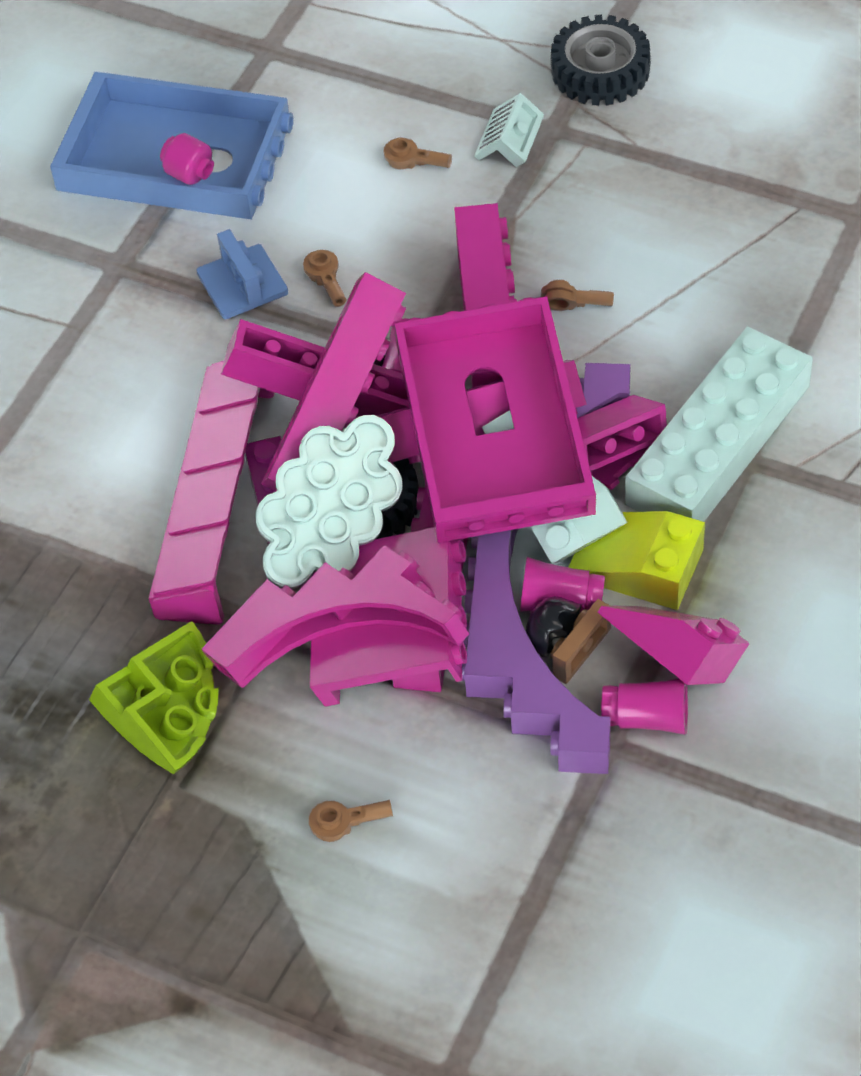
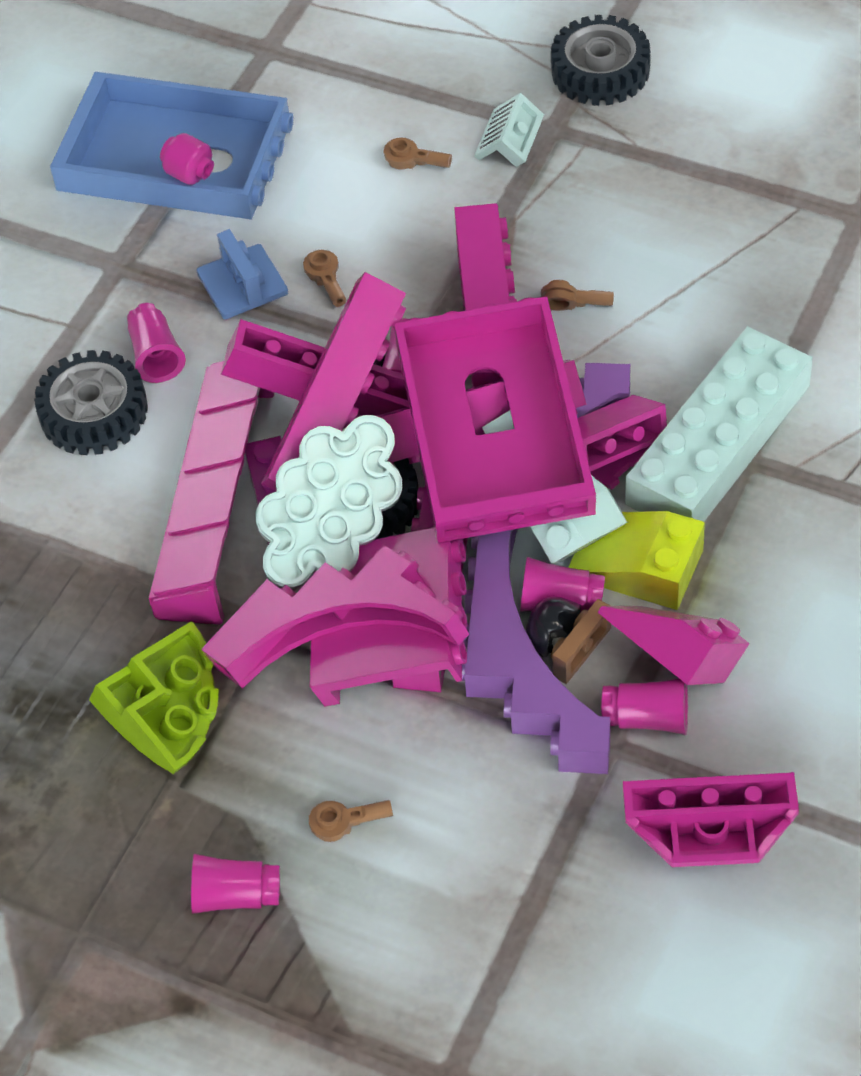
(91, 402): none -> wheel
(154, 347): none -> dark pink plant
(232, 884): none -> dark pink plant
(711, 817): none -> dark pink wedge

